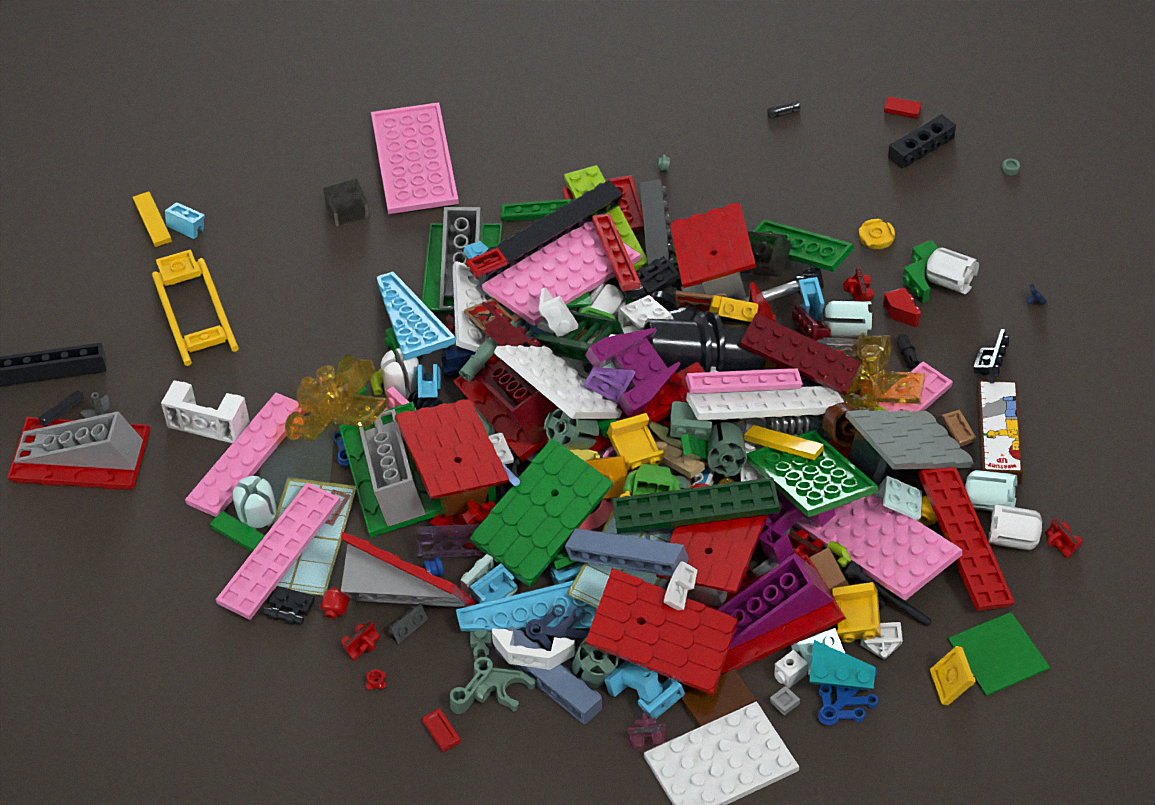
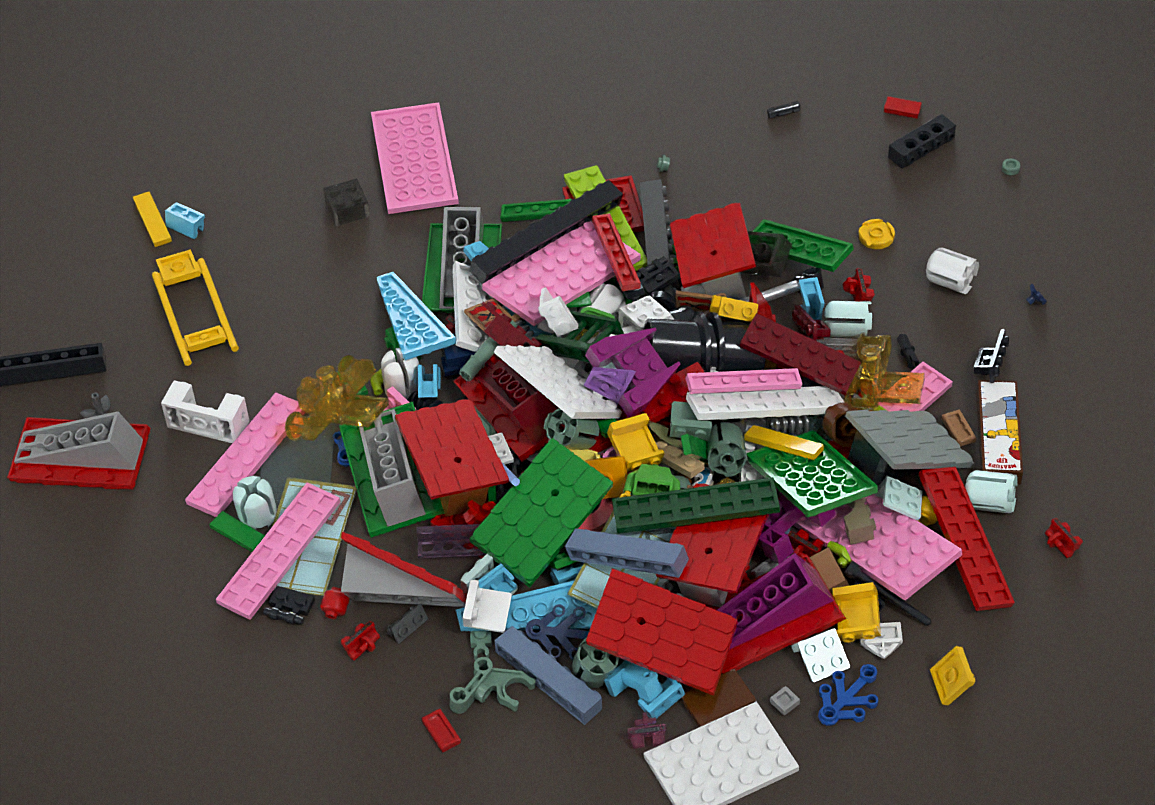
(61, 408): black axle -> none
(376, 675): red plate -> none
(434, 567): blue wheel -> none
(486, 608): none -> white bracket
(488, 265): red tile -> none
(561, 651): white slope -> none
(680, 583): white slope -> none
(790, 669): white brick -> none
(839, 669): teal wedge -> none
(858, 522): none -> dark tan arch
(901, 307): red slope -> none
(915, 273): green arch -> none
(1000, 653): green piece -> none
(1015, 527): white cylinder -> none

